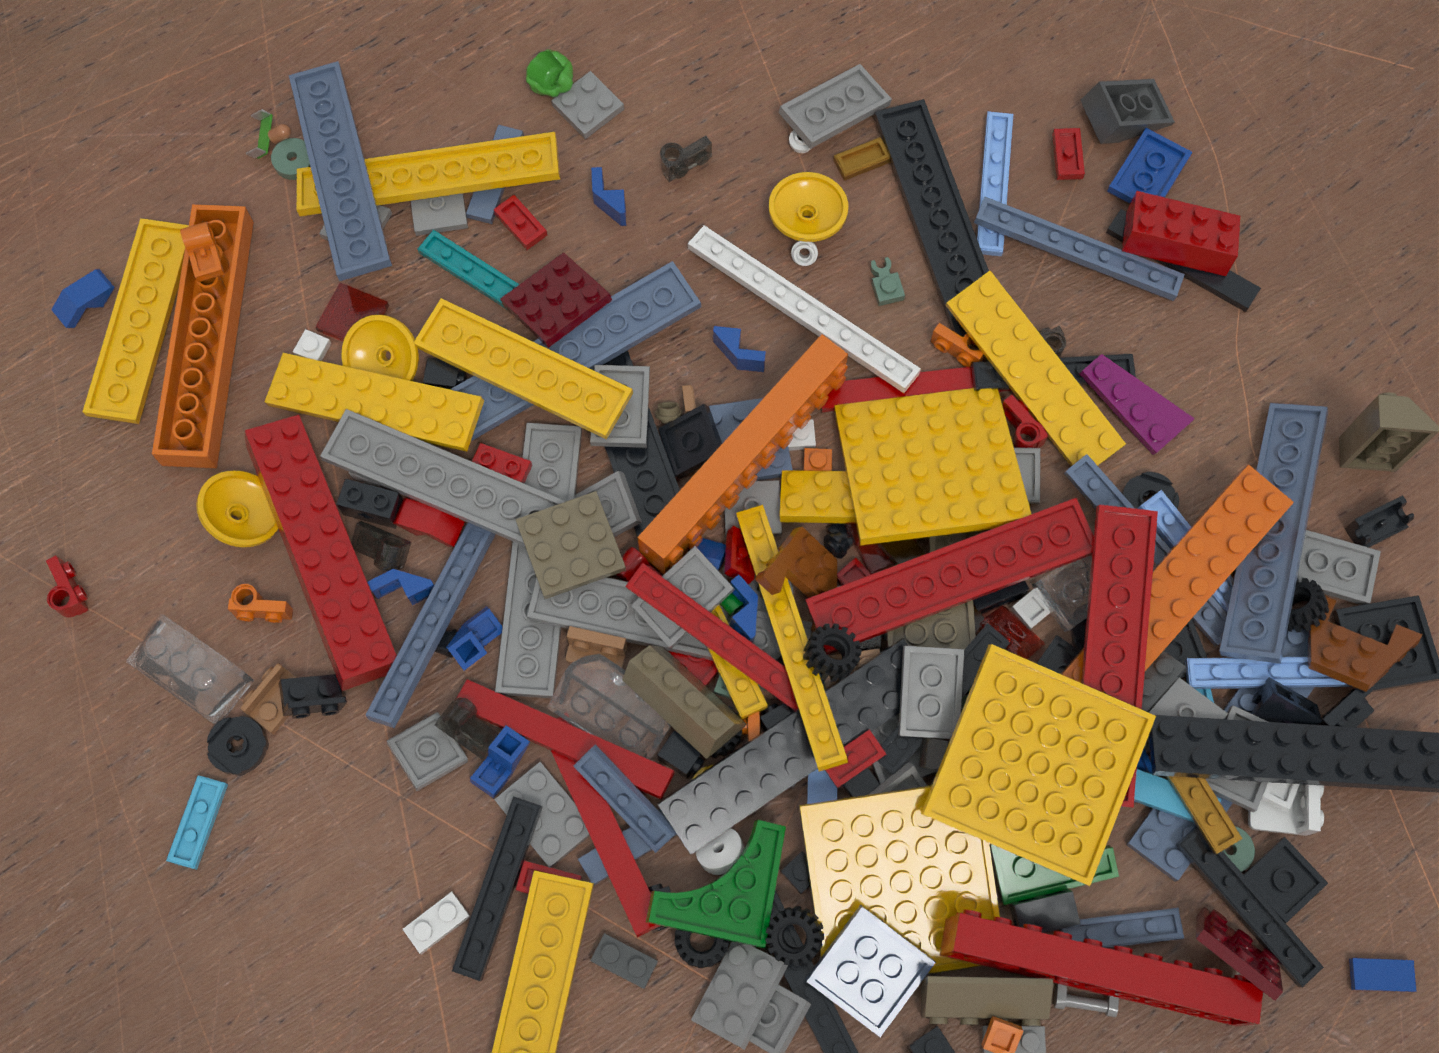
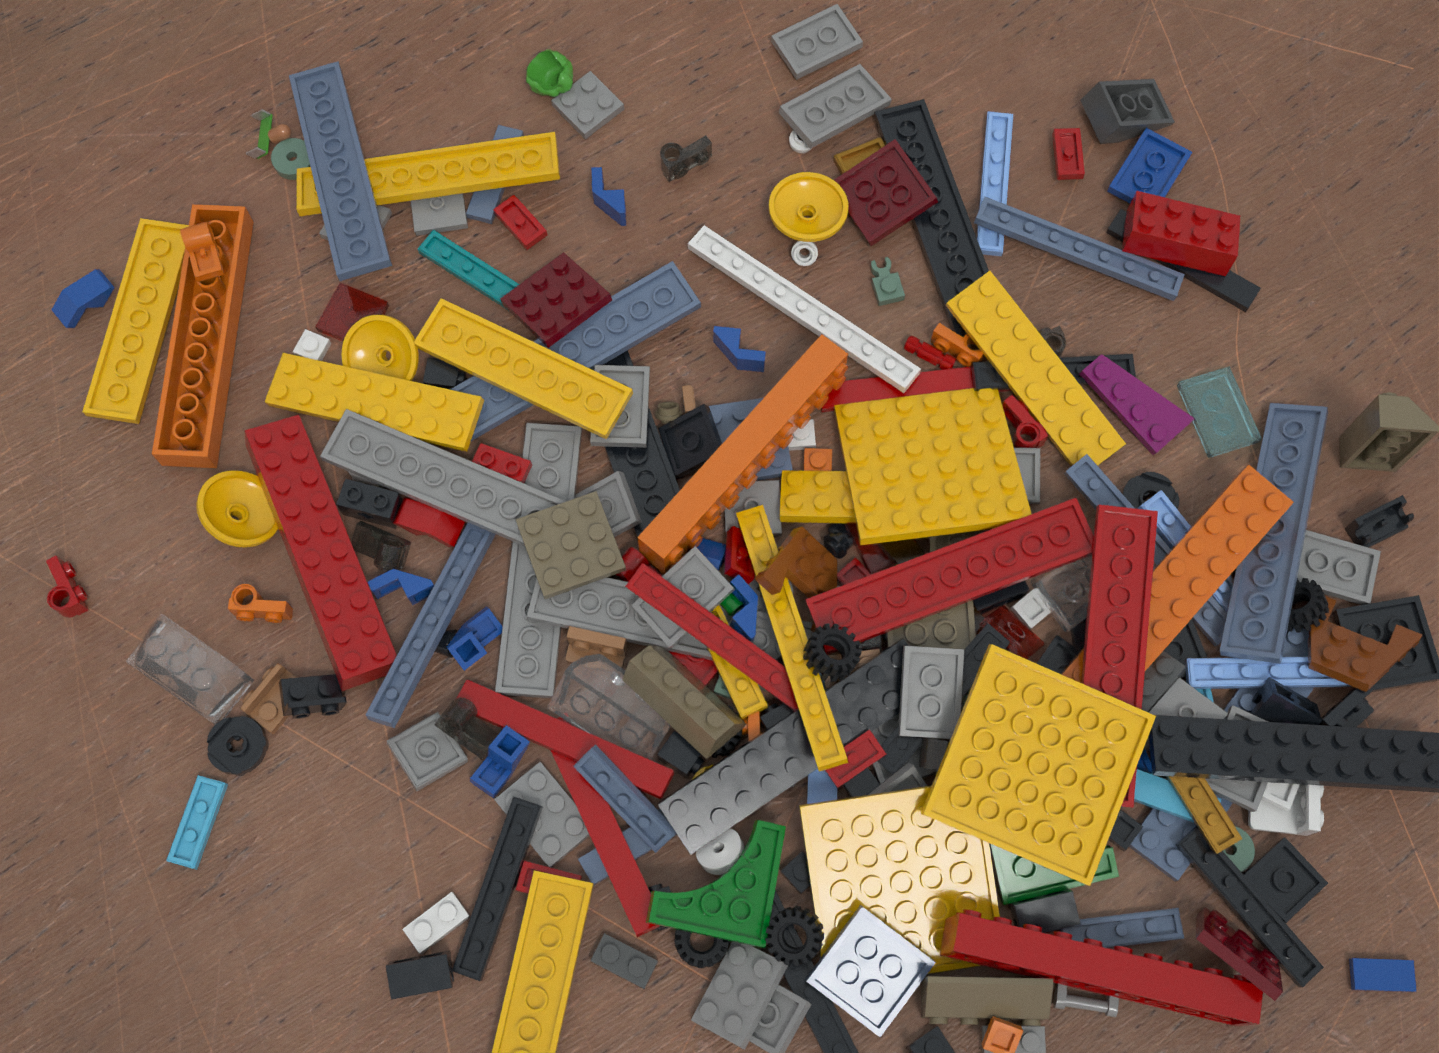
(420, 974): none -> black hinge
(816, 41): none -> light grey plate
(885, 192): none -> dark red plate
(929, 353): none -> red axle
(1124, 831): none -> black plate
(1219, 412): none -> clear light blue tile

